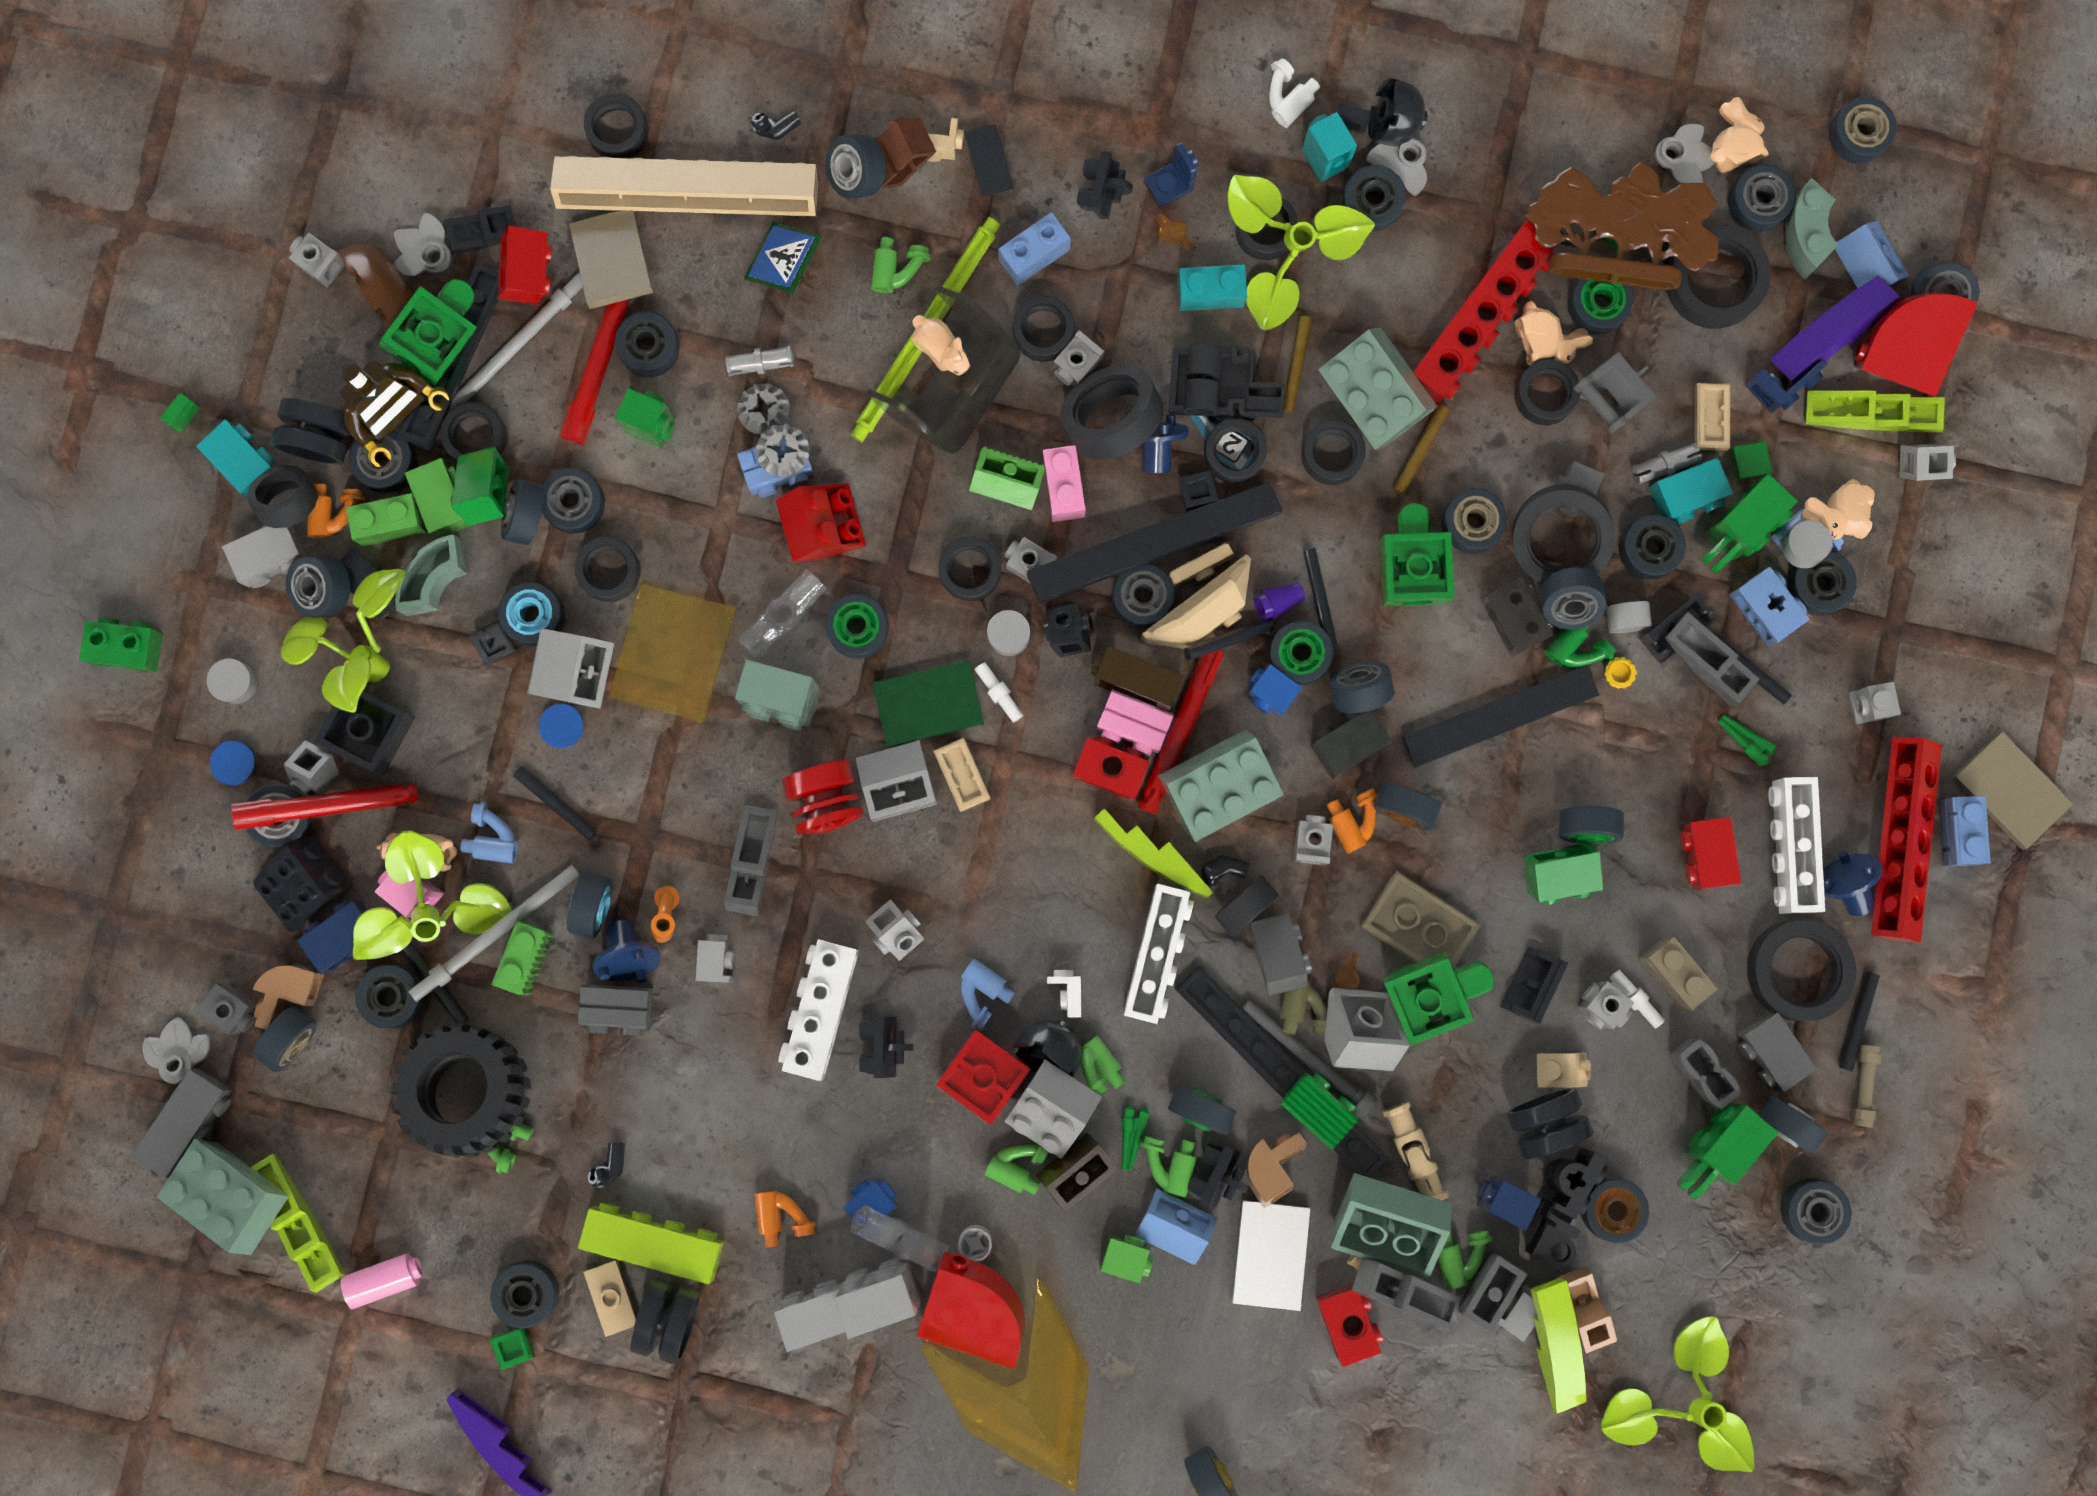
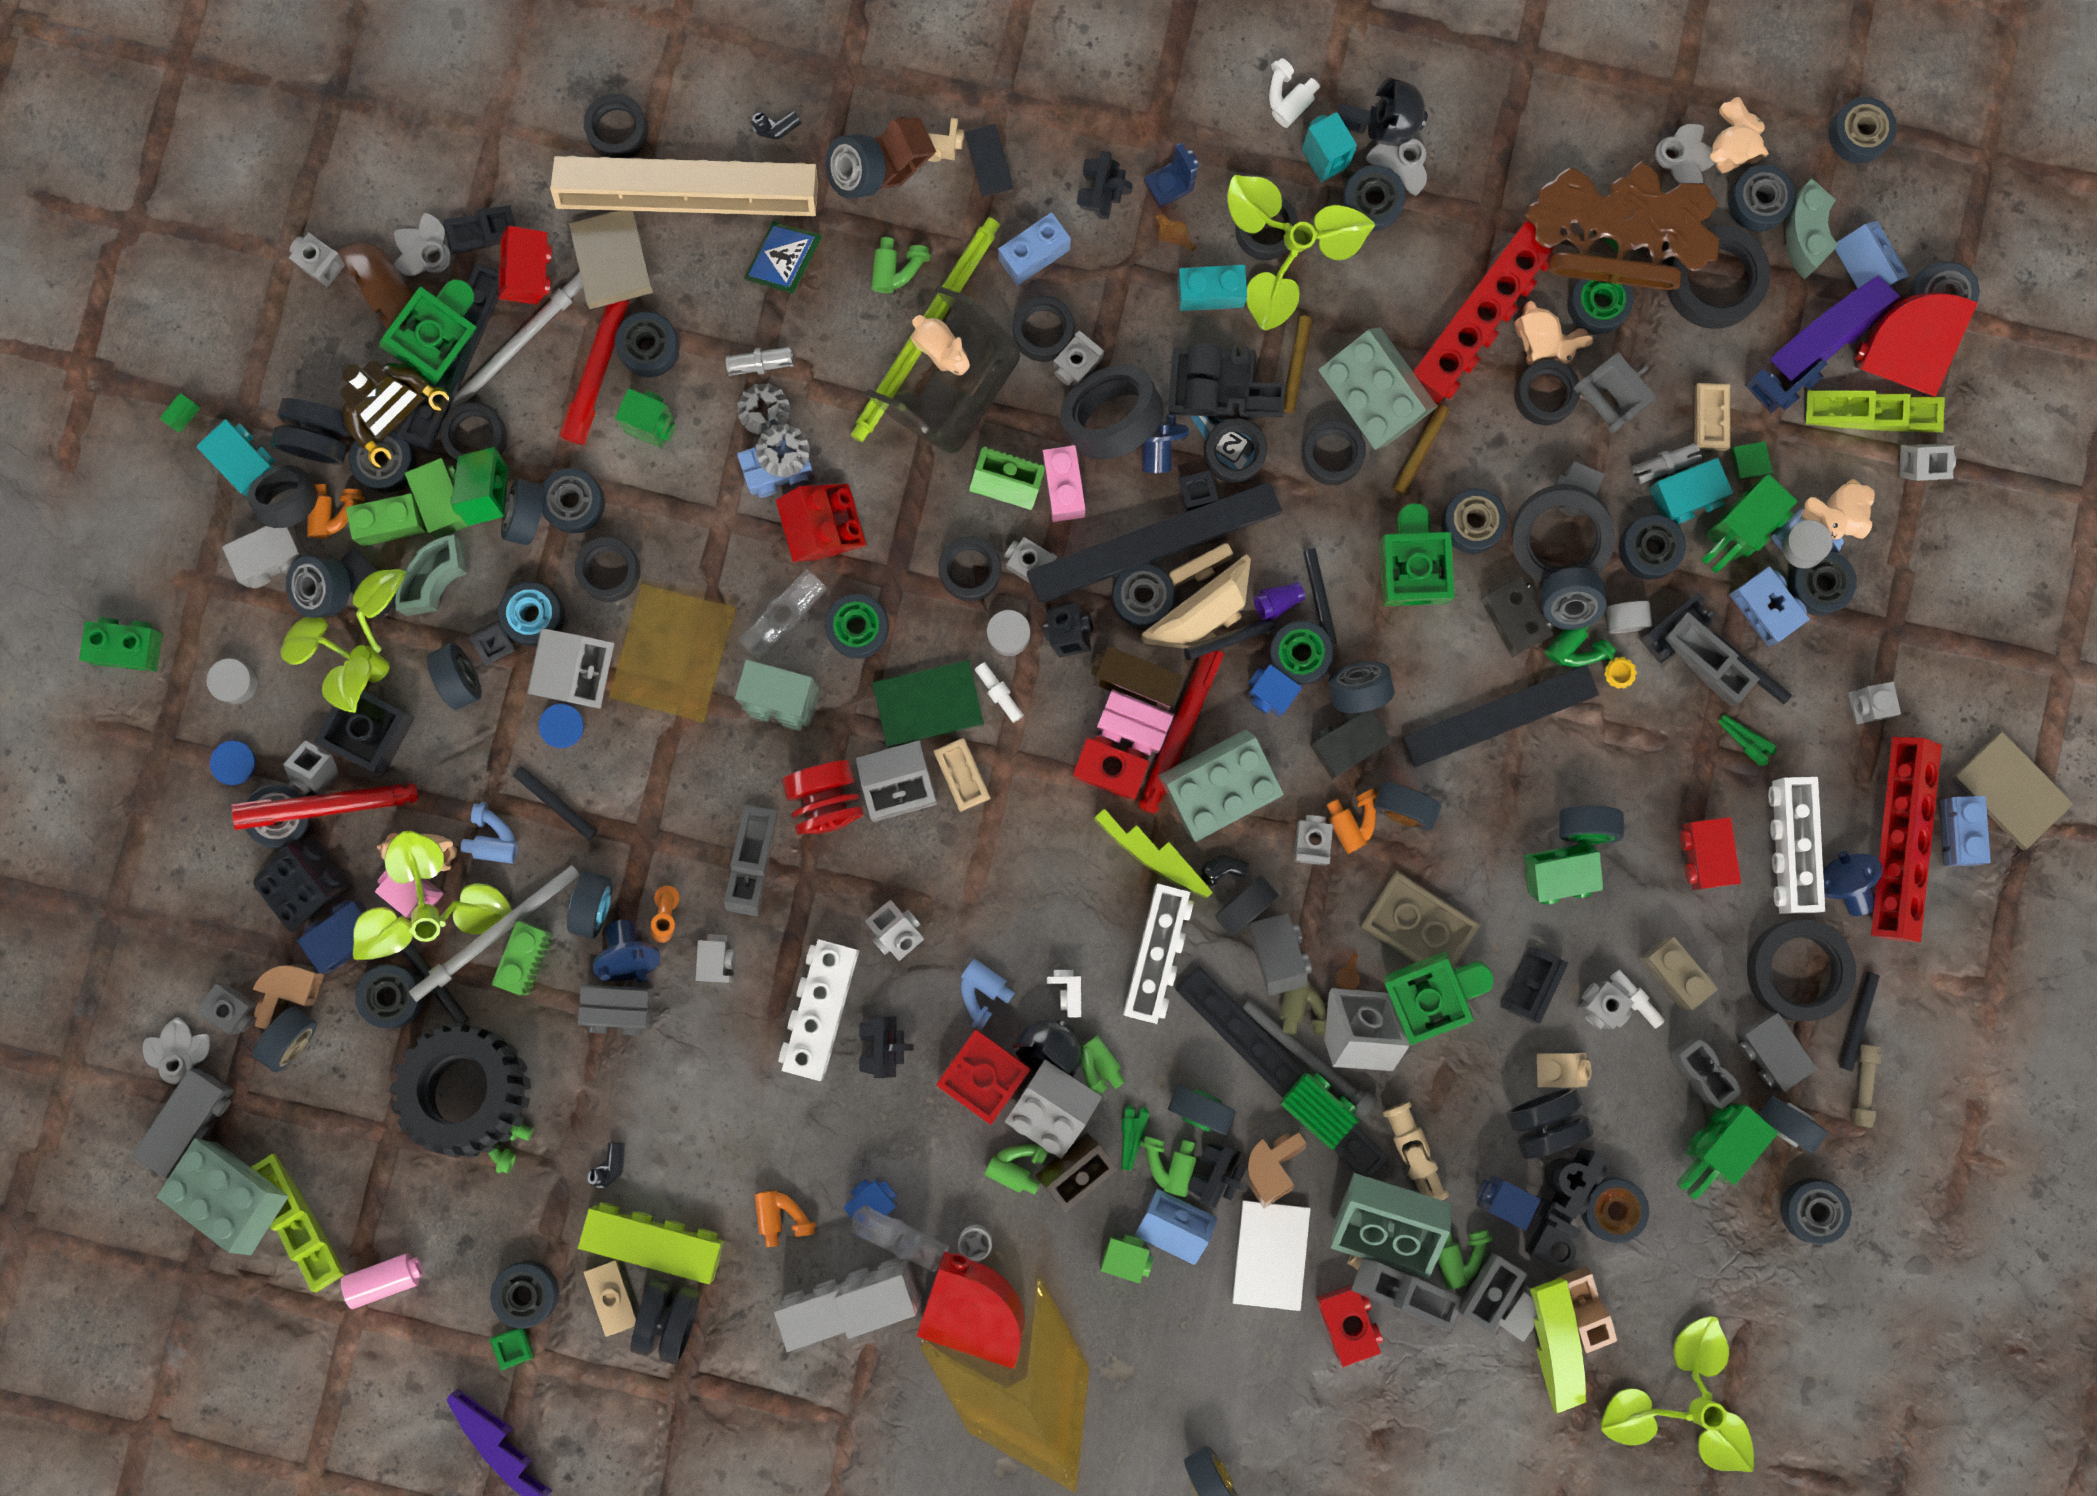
(454, 676): none -> black wheel

